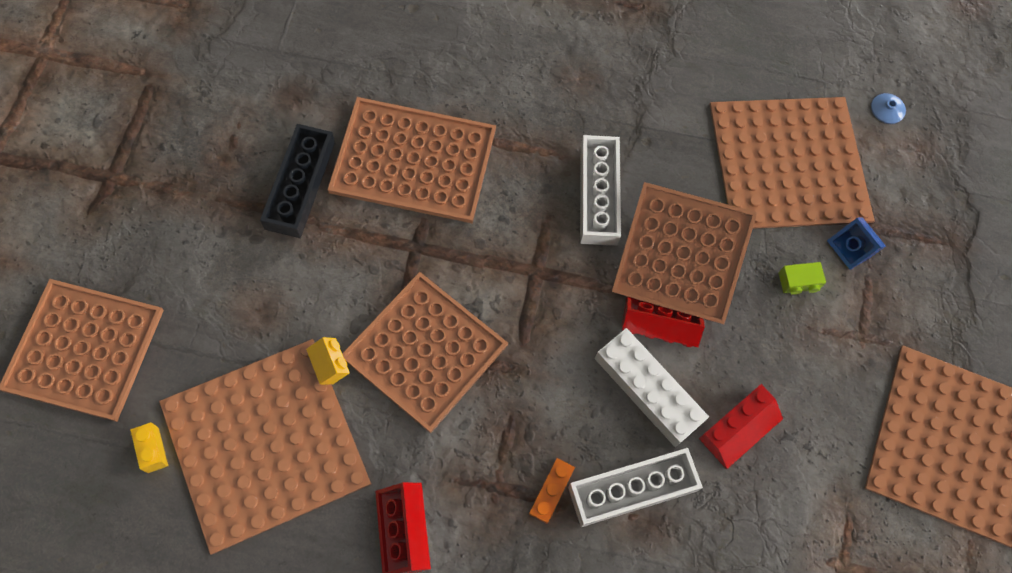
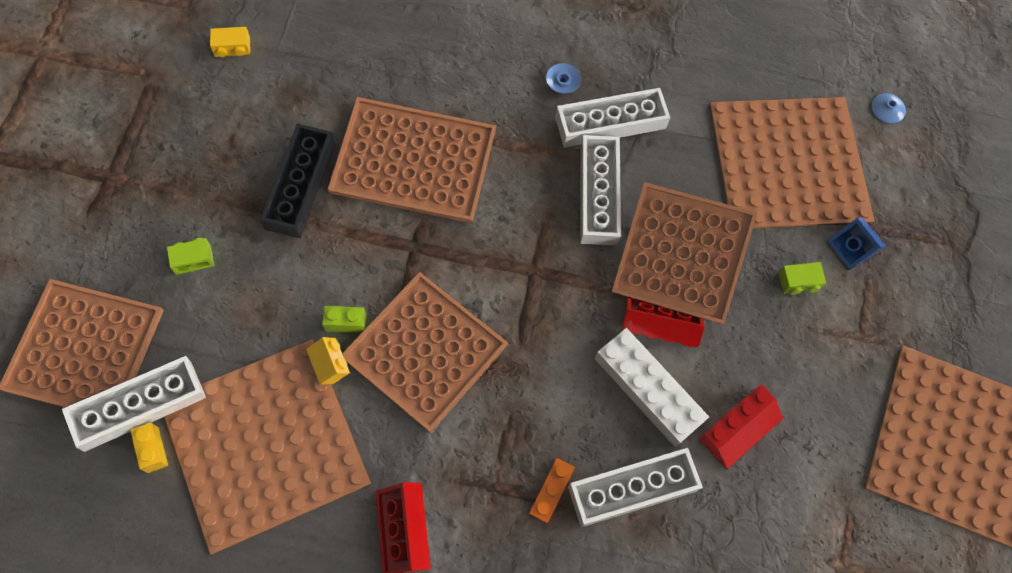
(133, 404): none -> white brick
(190, 256): none -> lime brick
(230, 41): none -> yellow brick
(344, 319): none -> lime brick
(565, 73): none -> medium blue dish
(612, 116): none -> white brick

